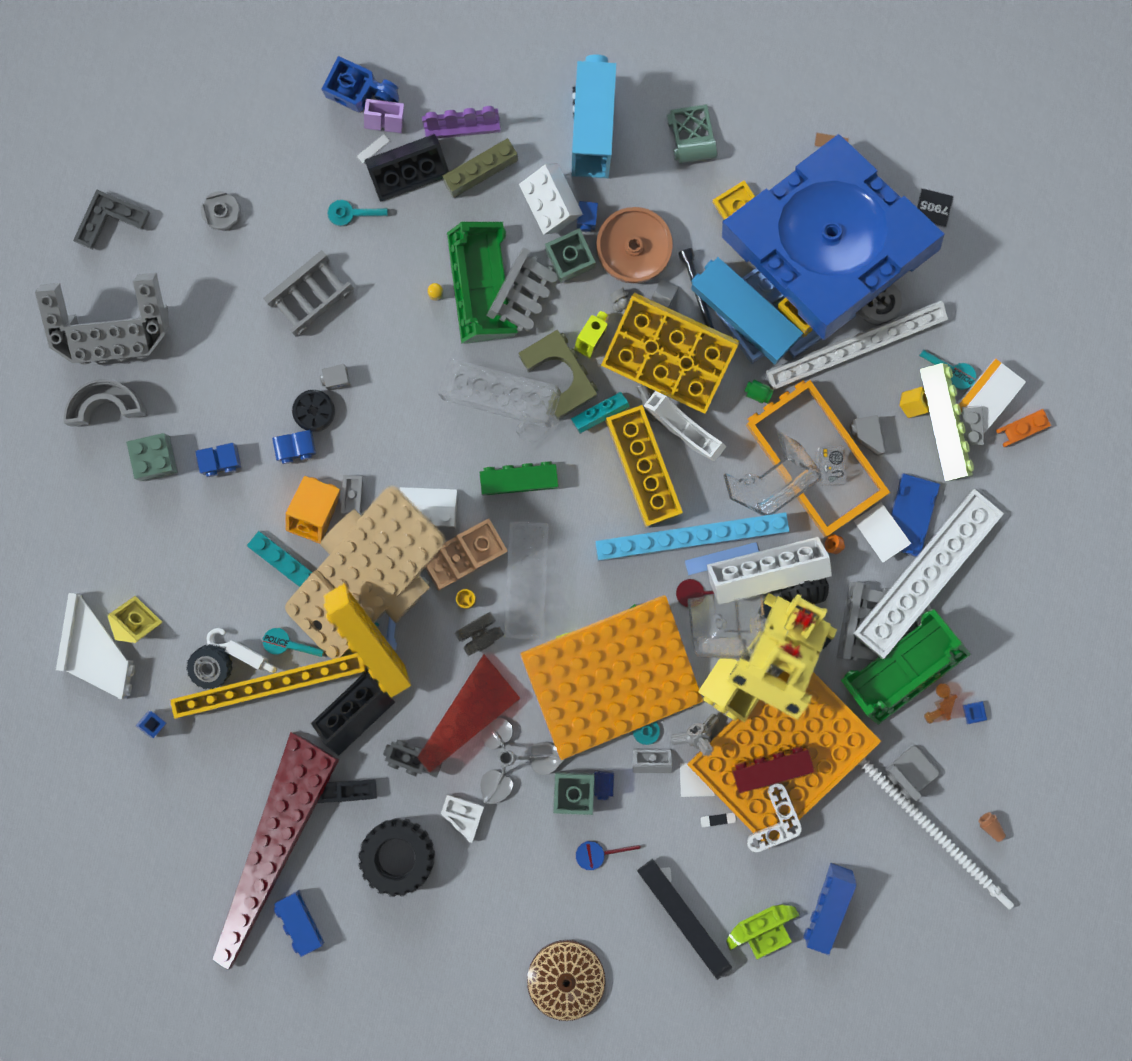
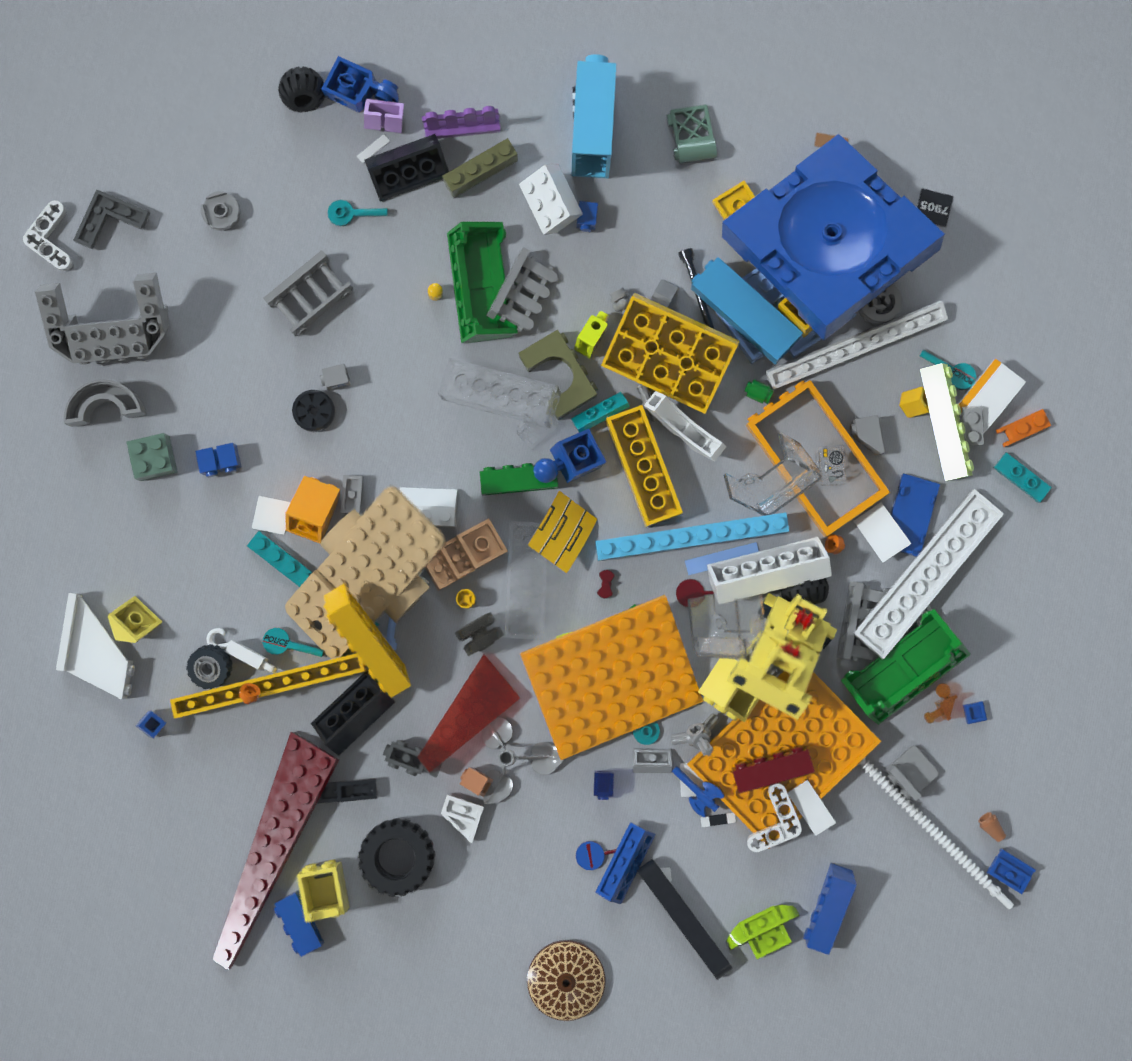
(42, 235): none -> white beam
(249, 693): none -> orange tile
(270, 515): none -> white sticker
(294, 446): blue brick -> none
(301, 89): none -> black wheel
(324, 895): none -> light yellow container
(475, 781): none -> nougat brick
(563, 532): none -> yellow sticker
(570, 255): sand green brick -> none
(573, 457): none -> blue brick
(573, 793): sand green brick -> none
(606, 577): none -> dark red piece
(624, 862): none -> blue fence
(634, 245): nougat dish -> none
(704, 798): none -> blue piece
(811, 807): none -> white sticker
(1011, 871): none -> blue plate
(1022, 477): none -> teal plate

